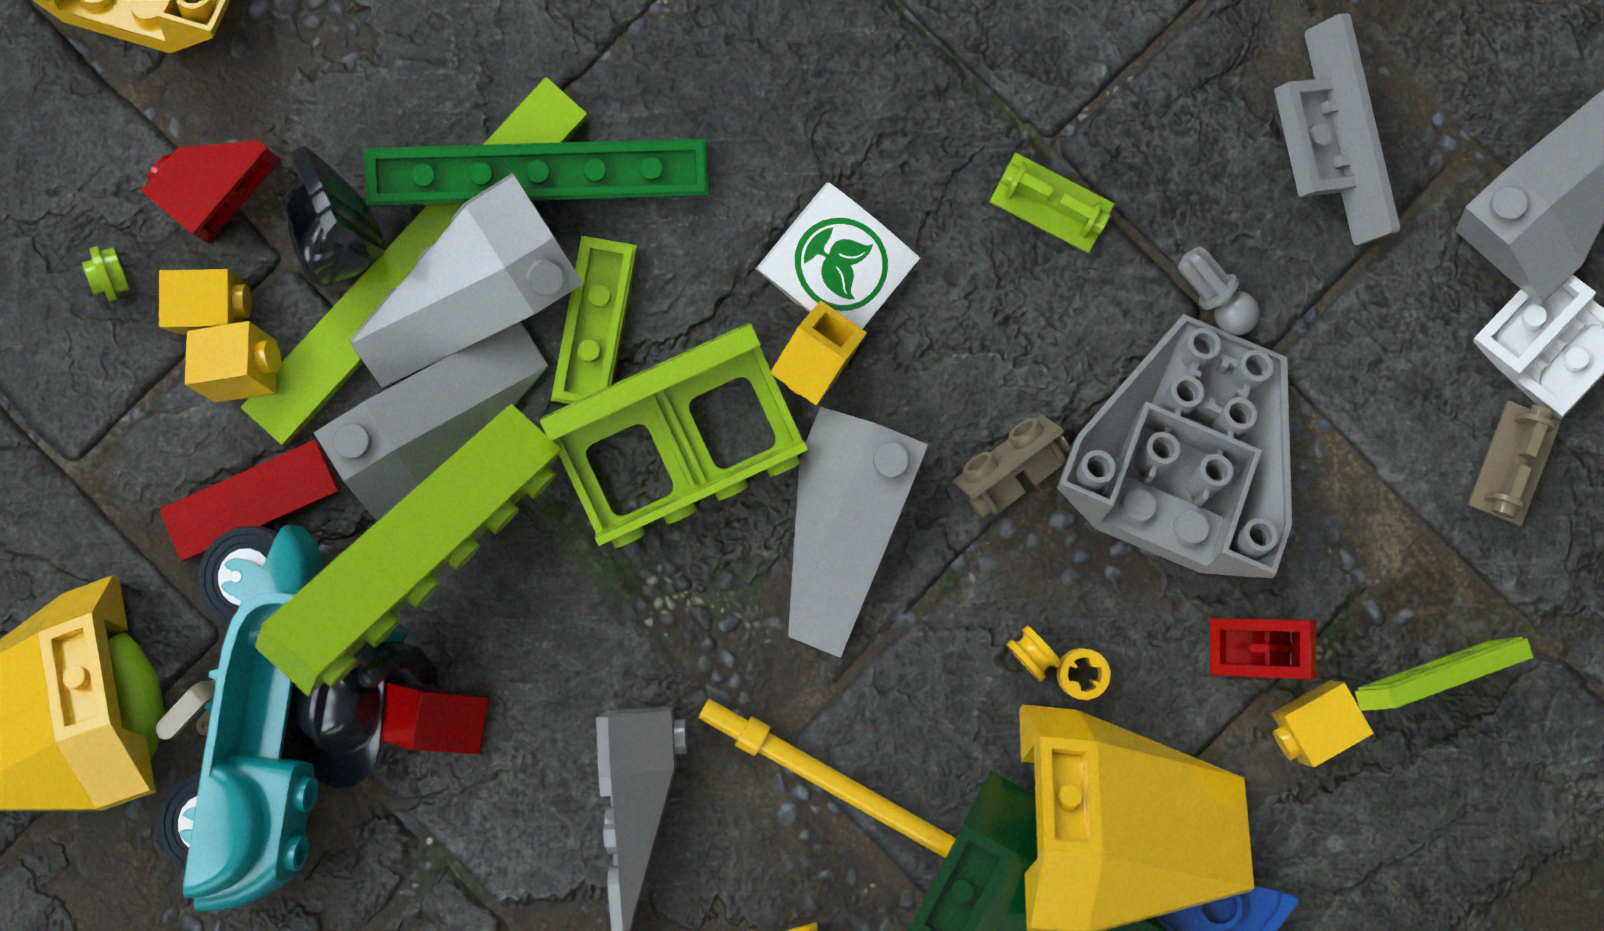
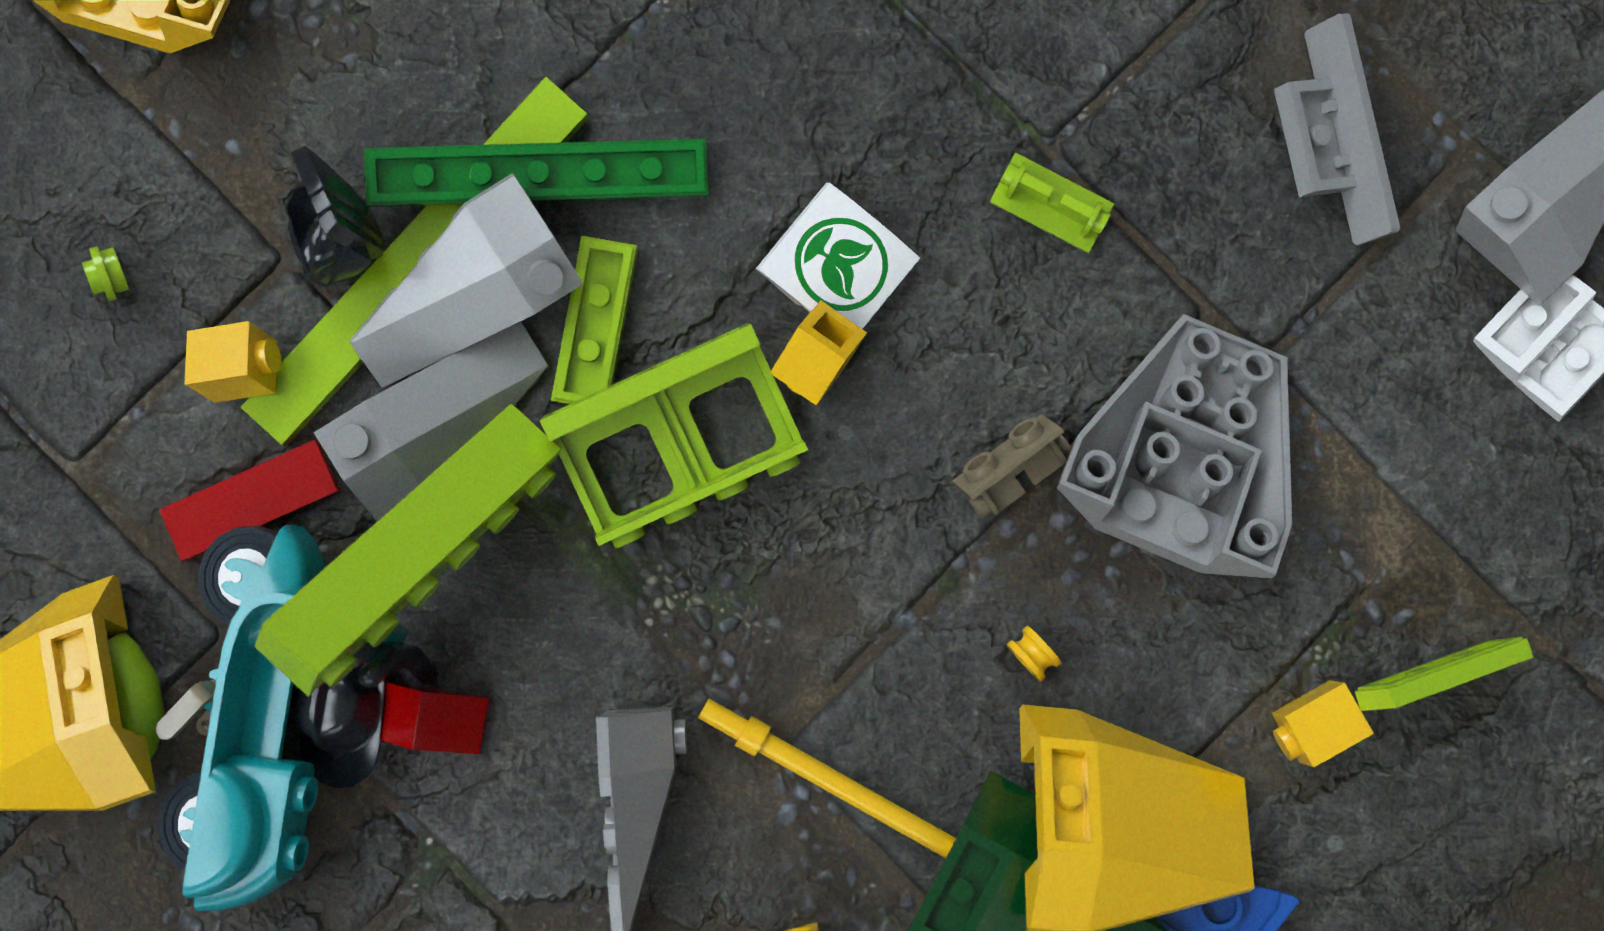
(201, 299): yellow brick -> none
(208, 183): red slope -> none
(845, 513): light grey wedge -> none
(1092, 659): yellow bush -> none
(1234, 310): light grey axle -> none
(1263, 648): red slope -> none
(1514, 462): dark tan hinge -> none

